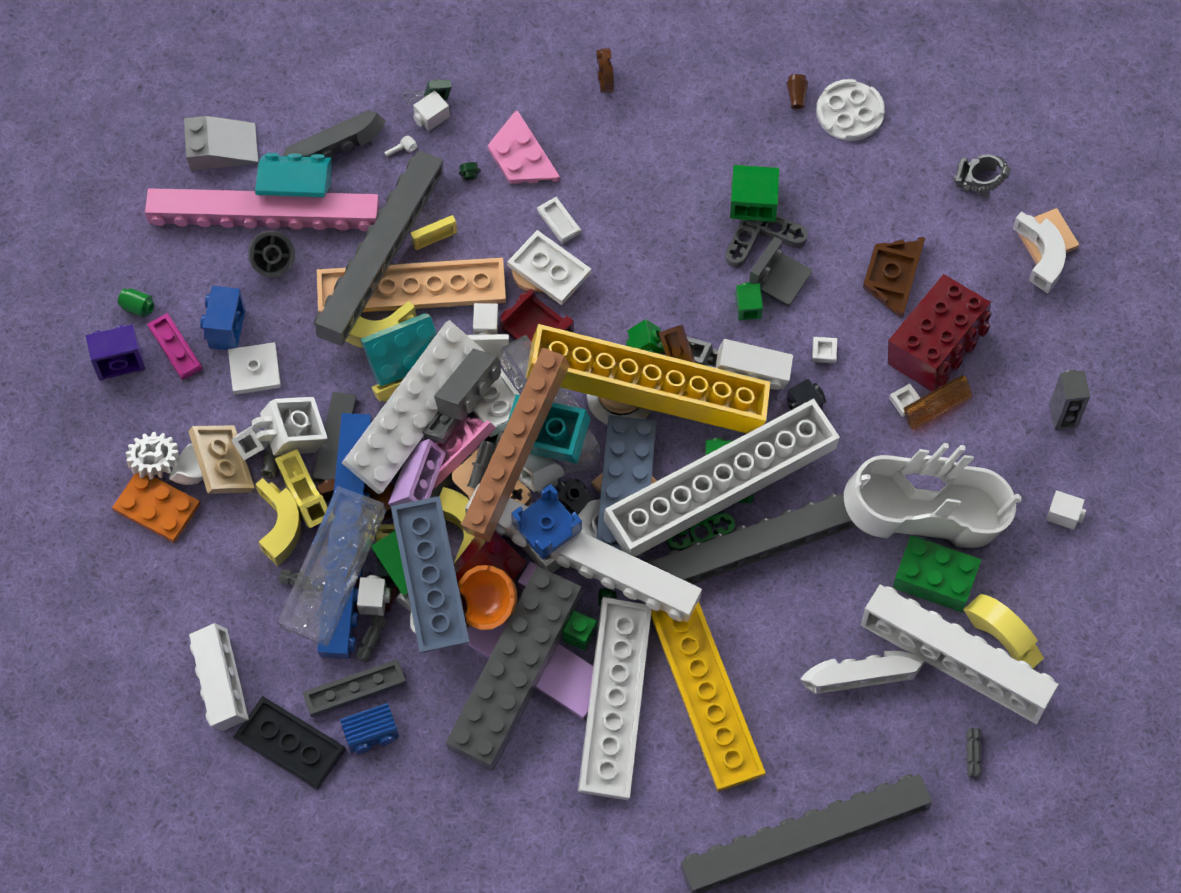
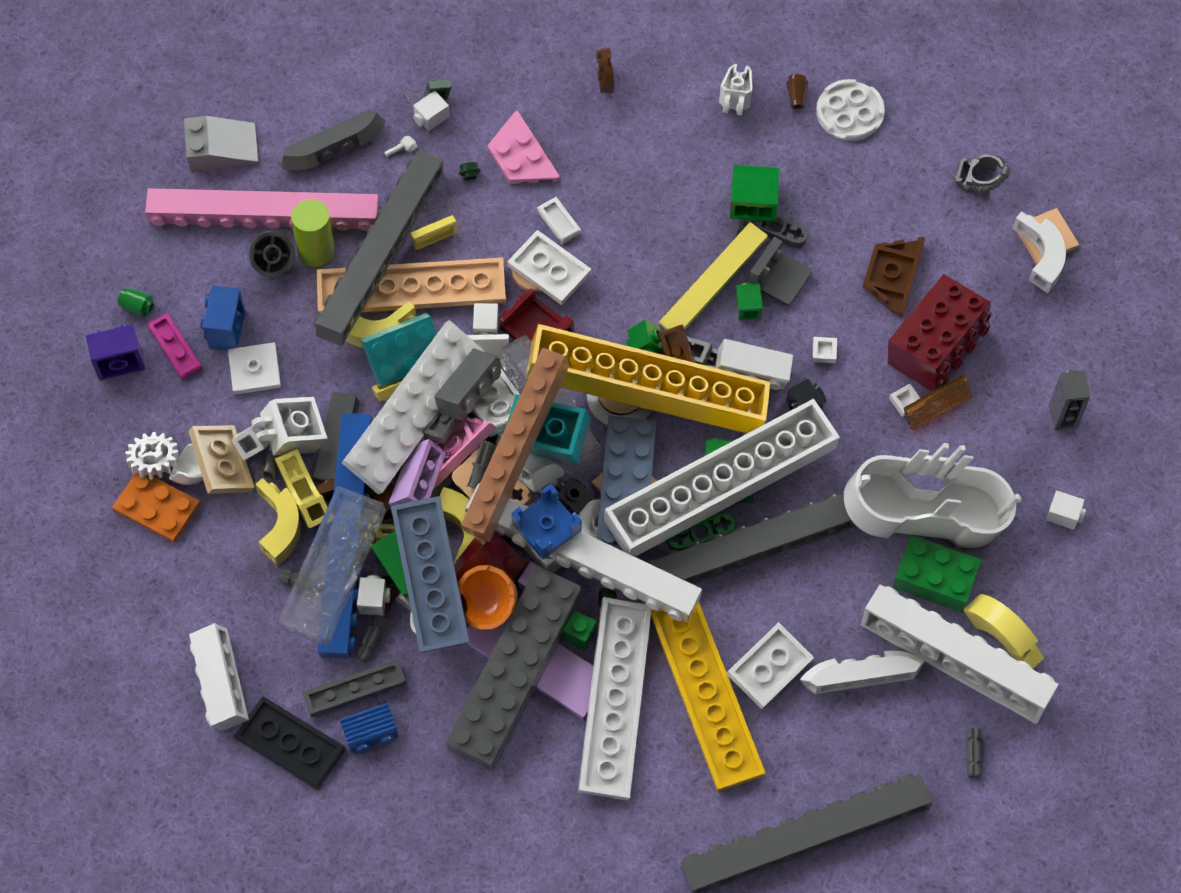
(293, 175): teal slope -> none
(313, 233): none -> lime piece
(715, 278): none -> light yellow tile
(736, 90): none -> white hinge
(770, 665): none -> white plate

